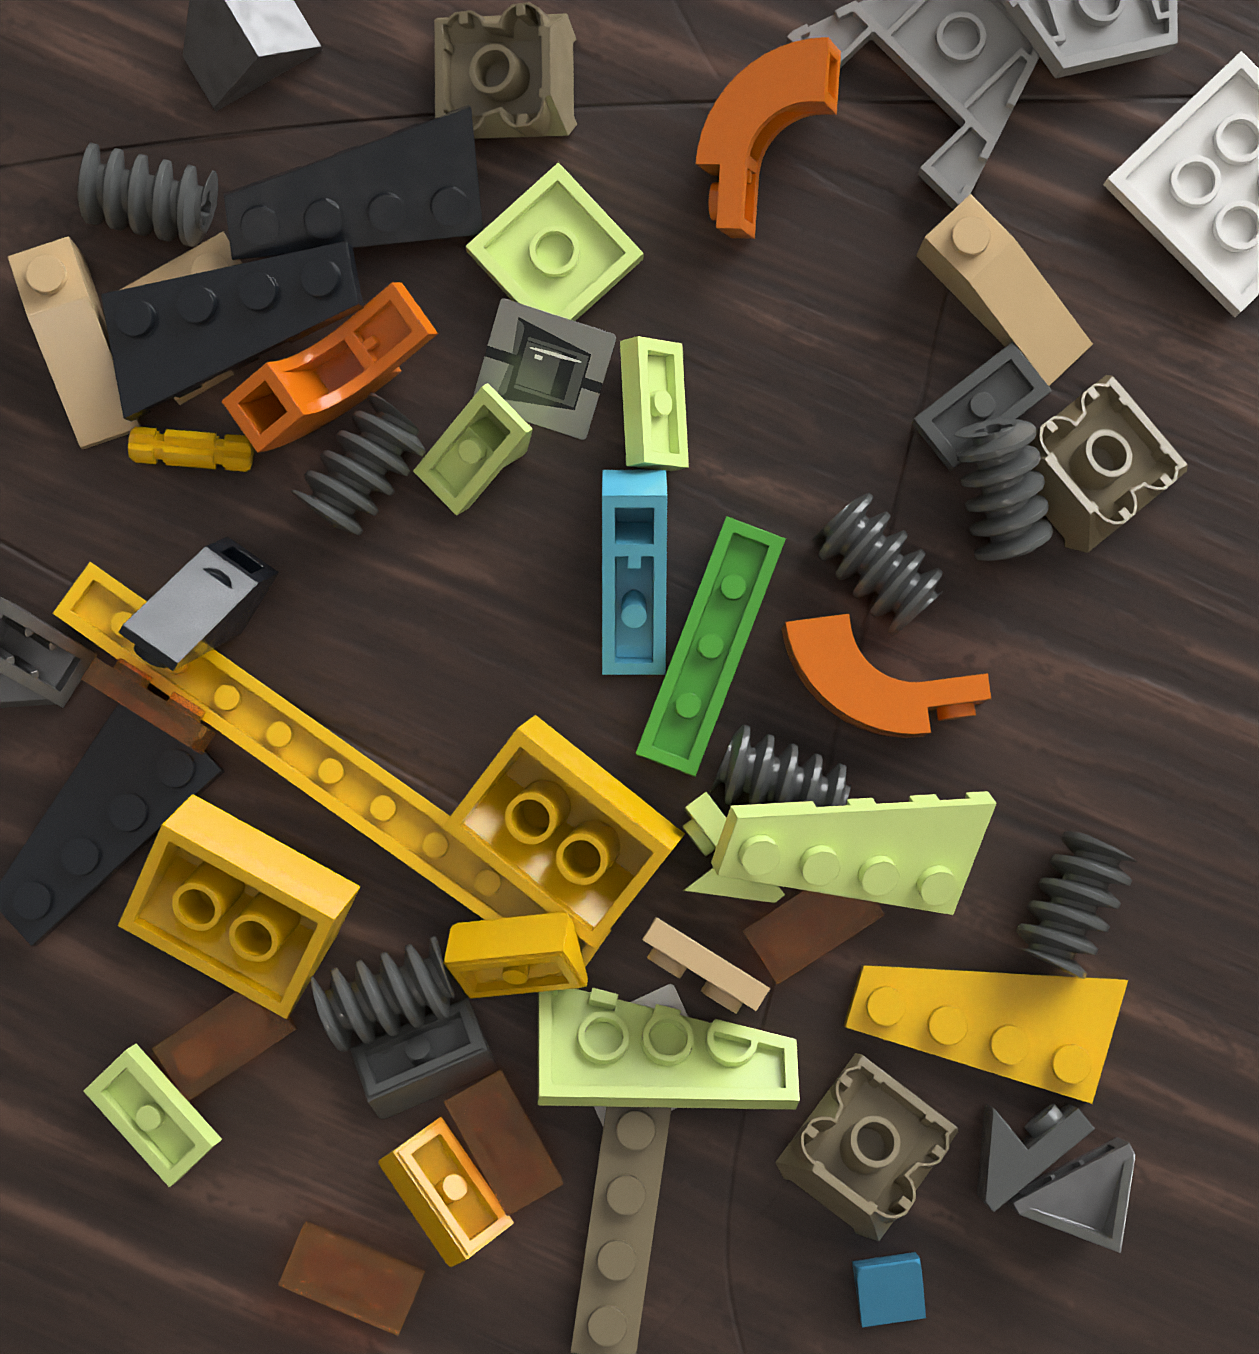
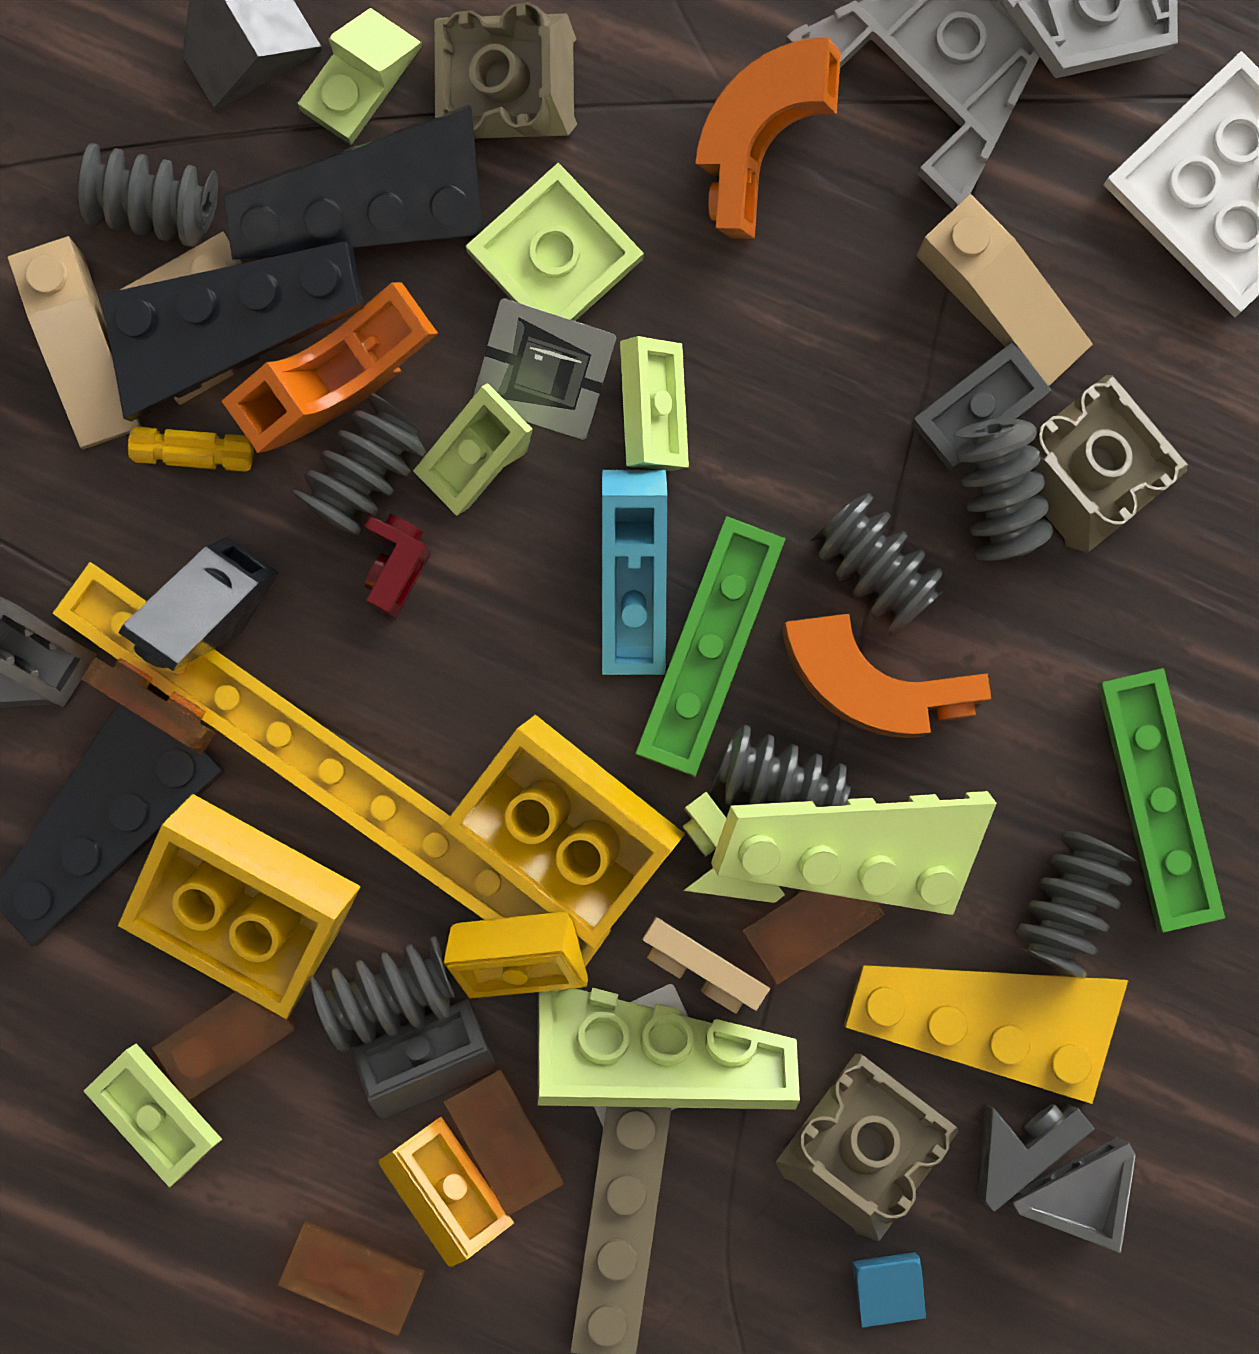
(364, 67): none -> yellowish green slope
(396, 575): none -> dark red bracket
(1161, 801): none -> bright green plate

